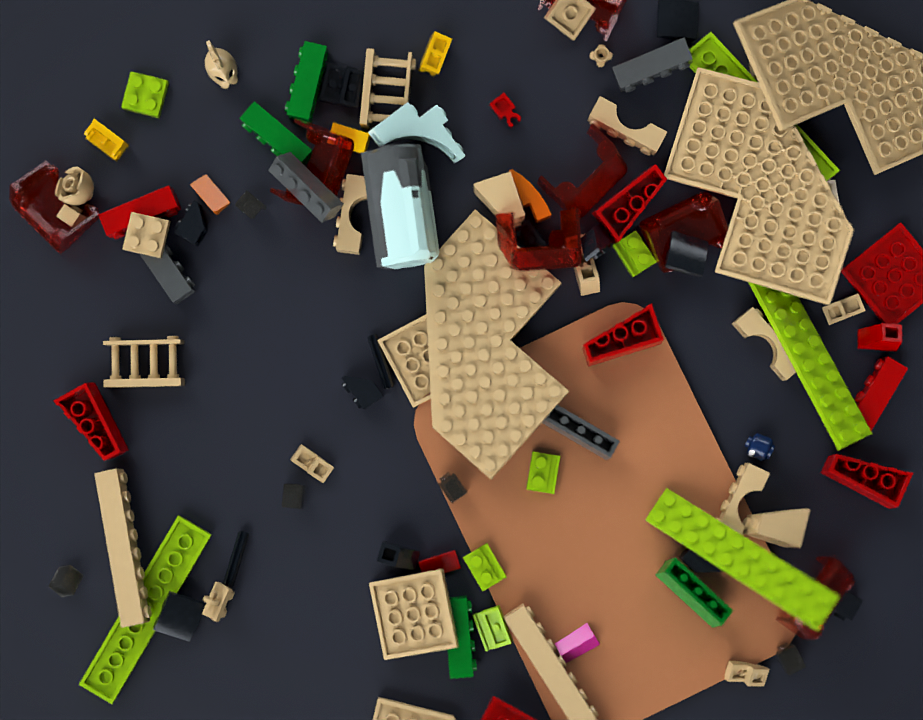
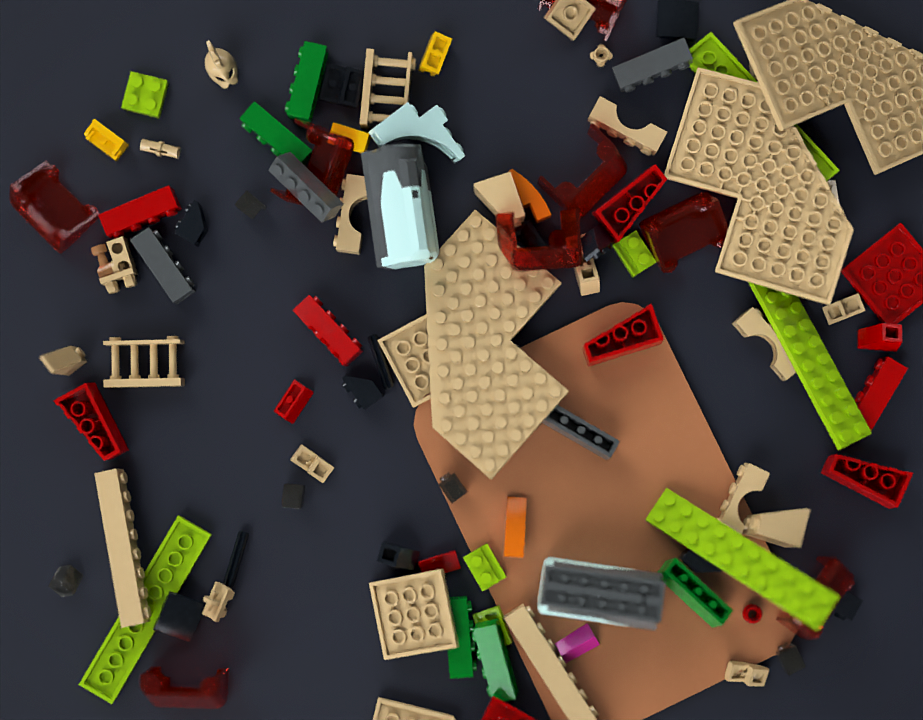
(64, 360): none -> tan slope
(71, 215): tan plate -> none
(75, 187): tan cylinder -> none
(120, 268): none -> tan hips
(146, 235): tan plate -> none
(160, 148): none -> tan pin
(210, 194): orange slope -> none
(210, 694): none -> clear red windscreen
(293, 401): none -> red slope
(327, 330): none -> red wedge
(495, 660): none -> brick
(503, 108): red plate -> none
(515, 527): none -> orange slope
(543, 472): lime plate -> none
(601, 593): none -> dark grey piece
(686, 254): black slope -> none
(758, 613): none -> red plate
(760, 447): dark blue head -> none

